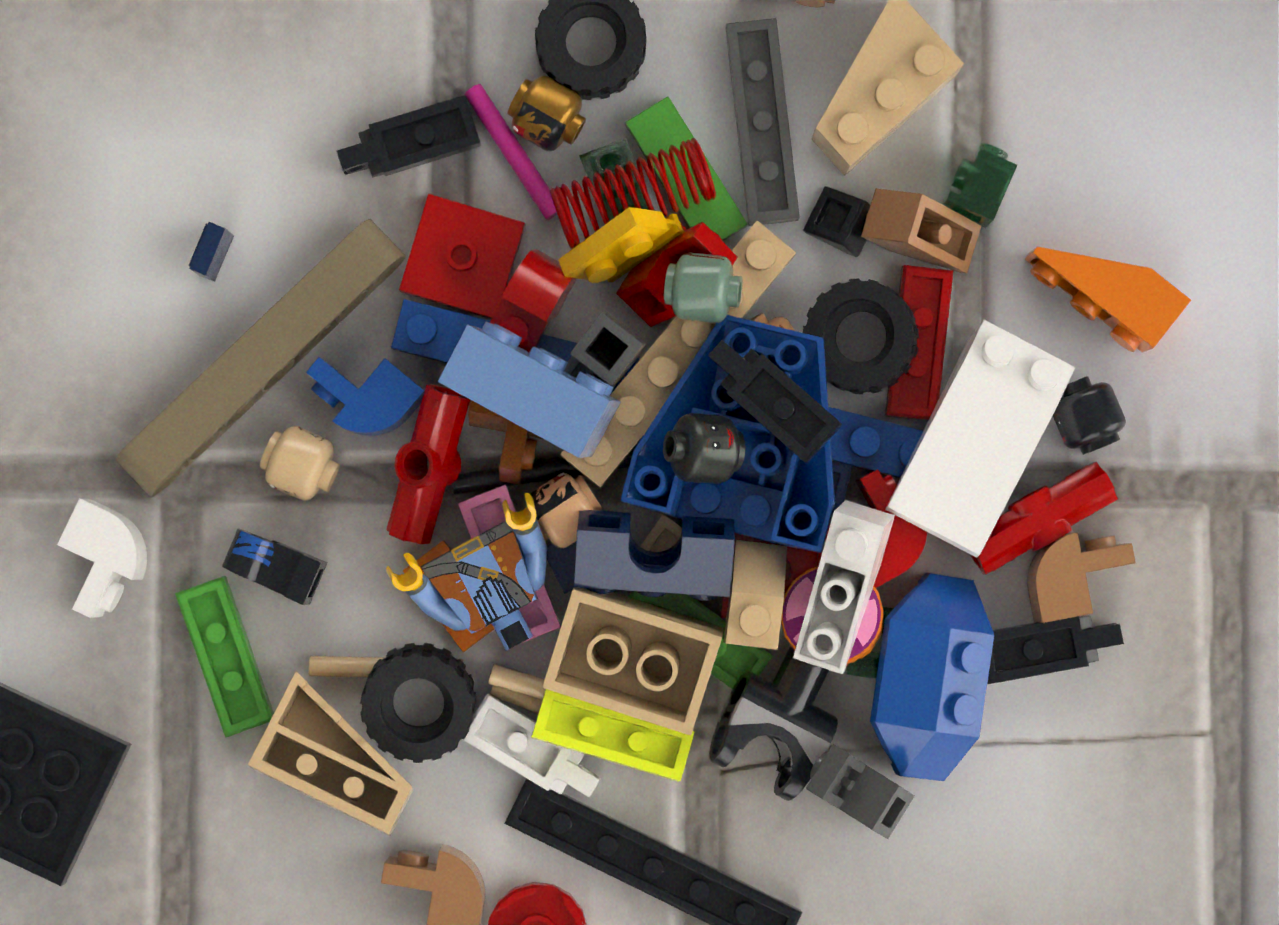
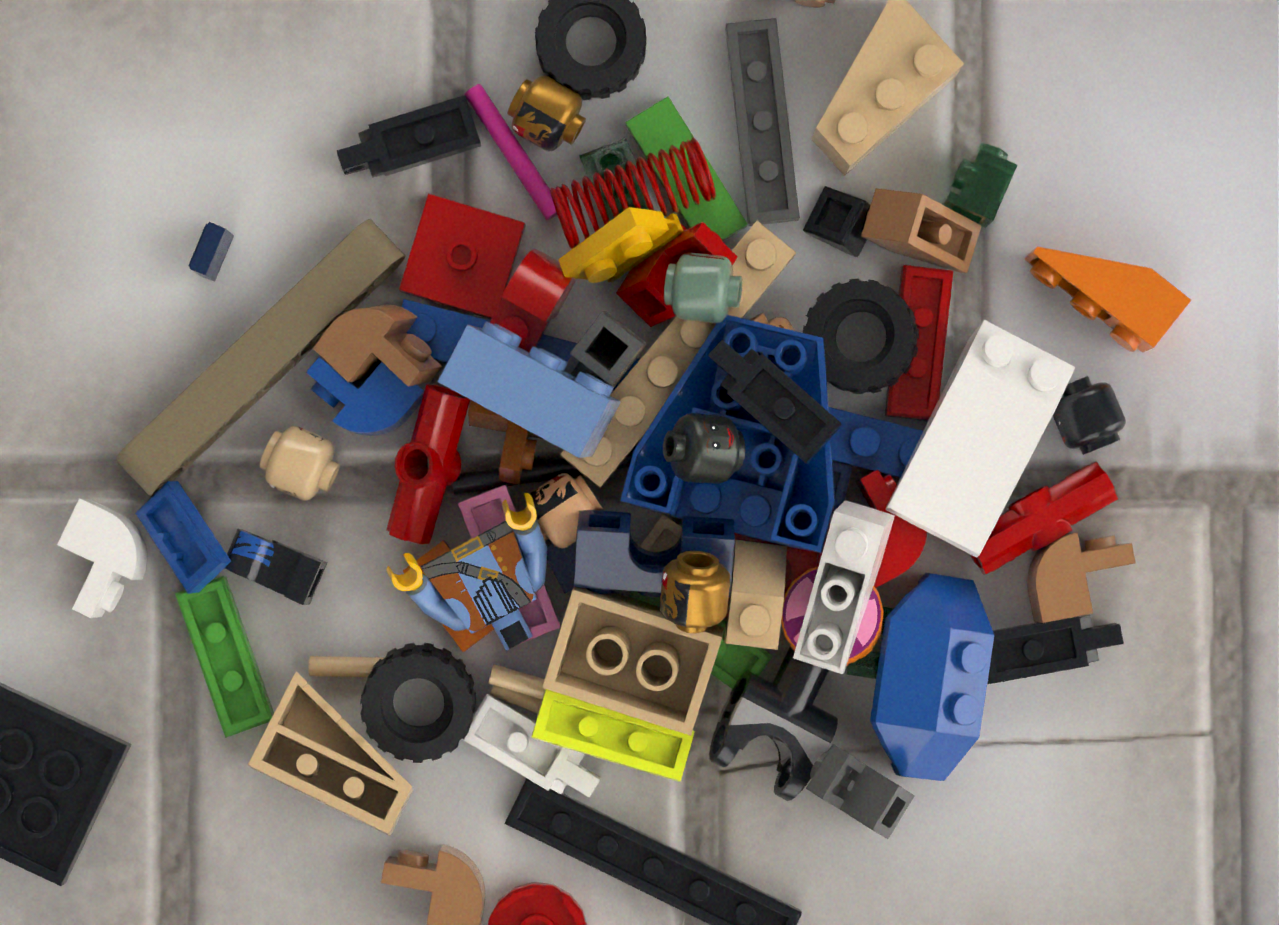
(183, 537): none -> blue plate
(375, 335): none -> medium nougat brick
(694, 591): none -> pearl gold head

